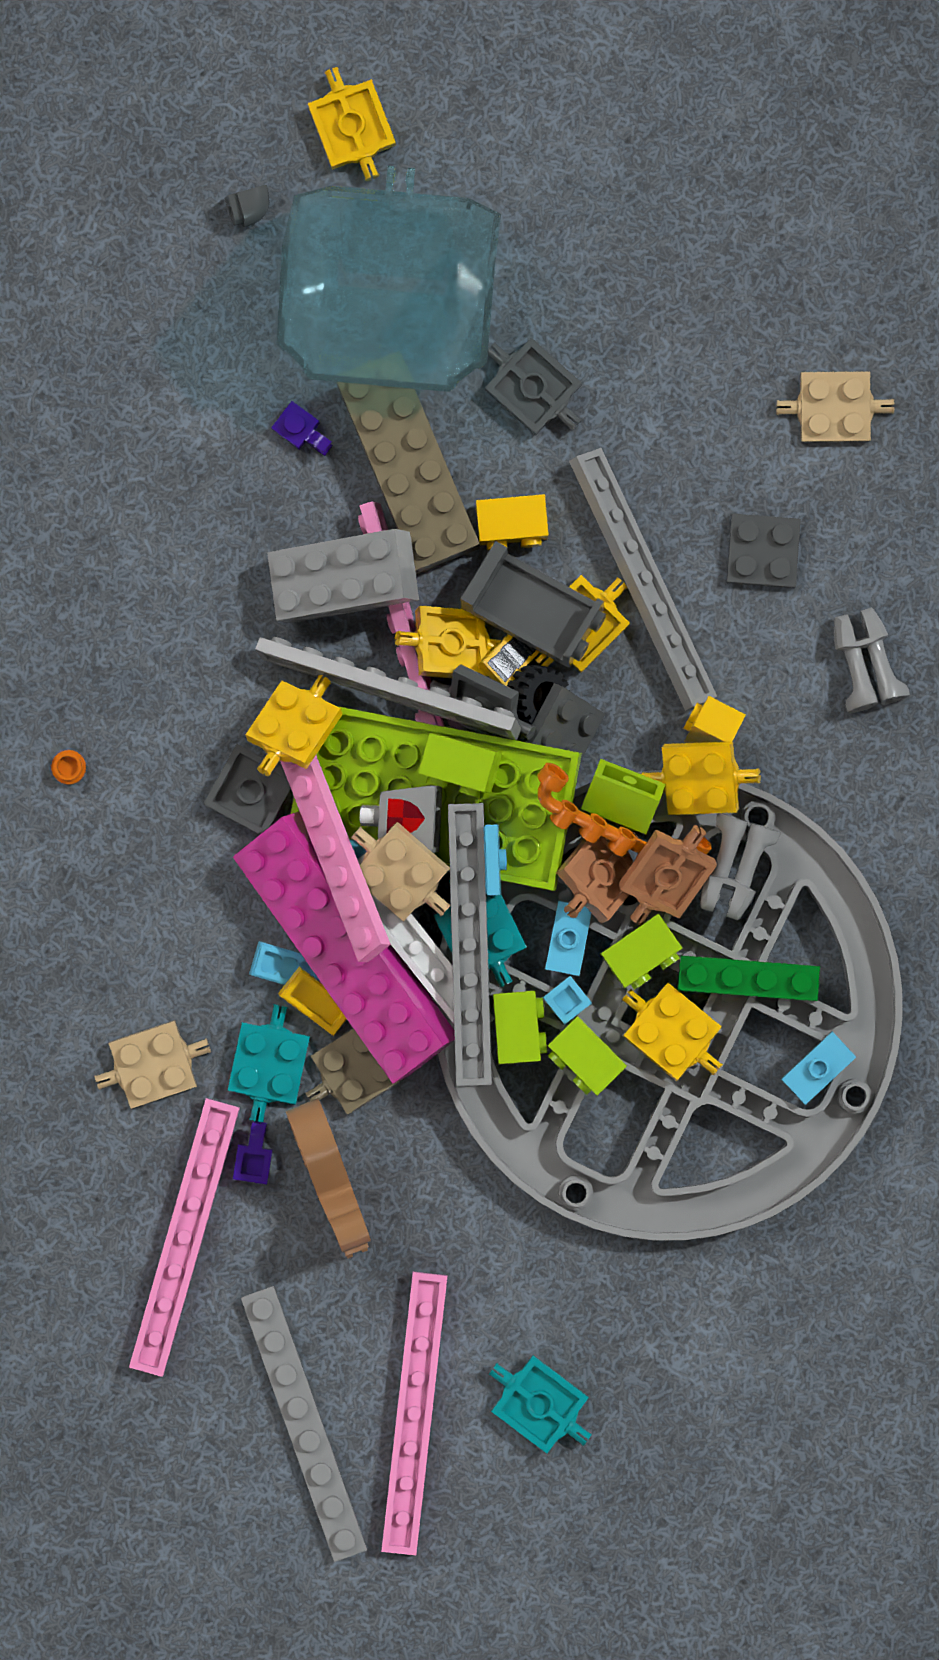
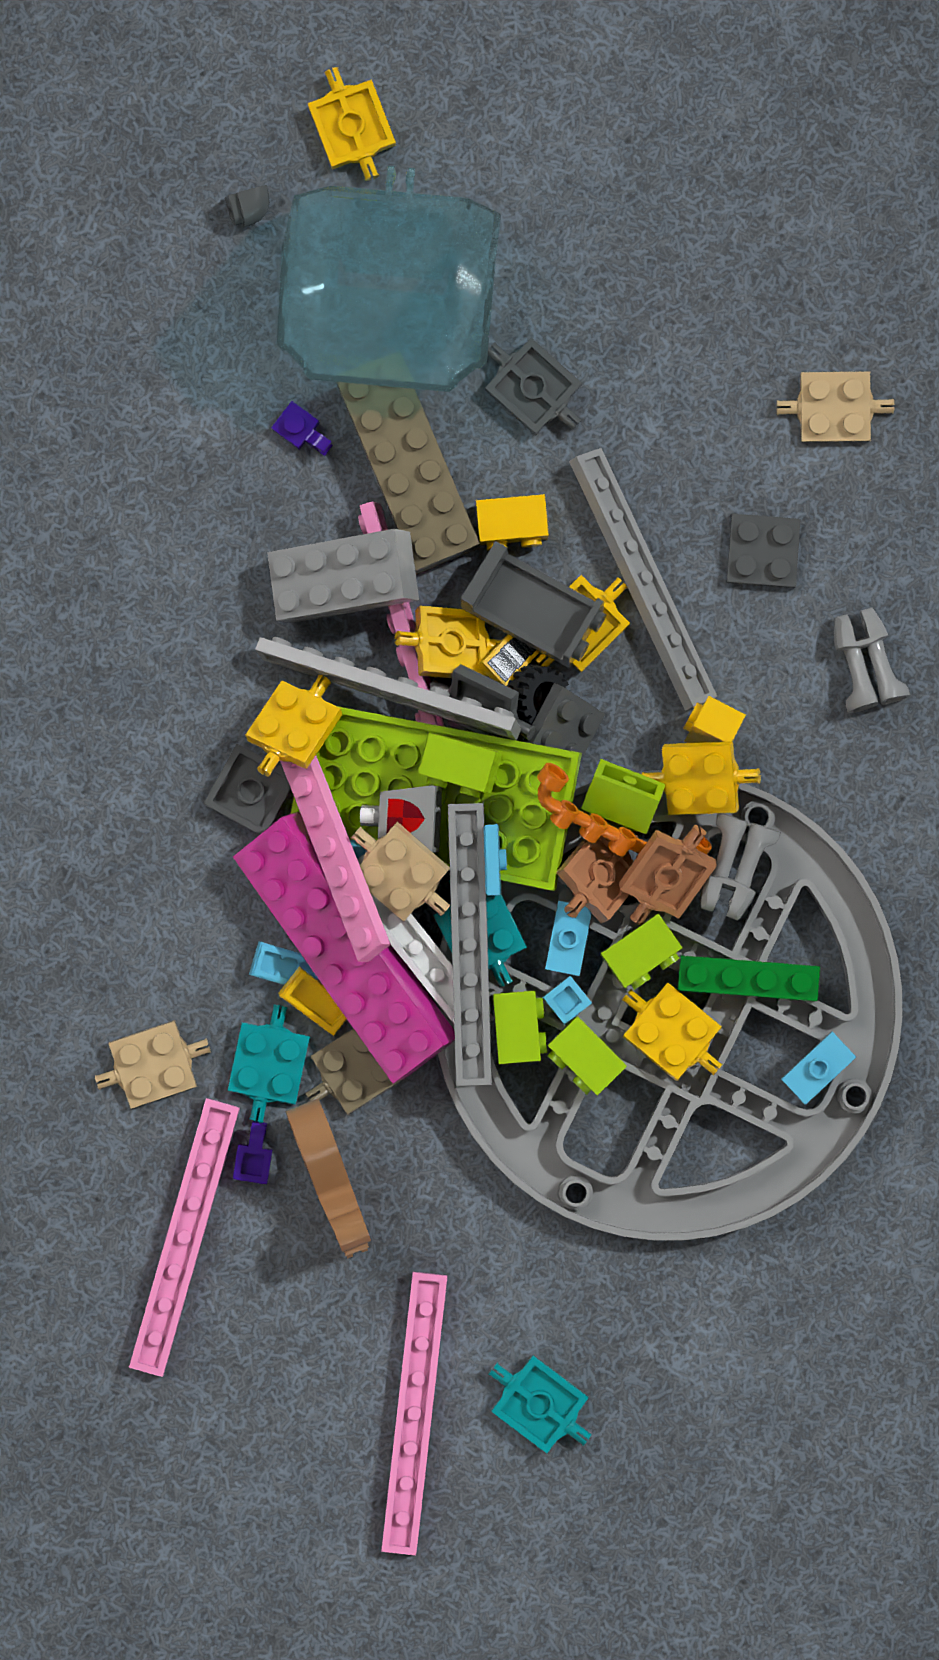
(68, 767): orange plate -> none
(304, 1423): light grey plate -> none

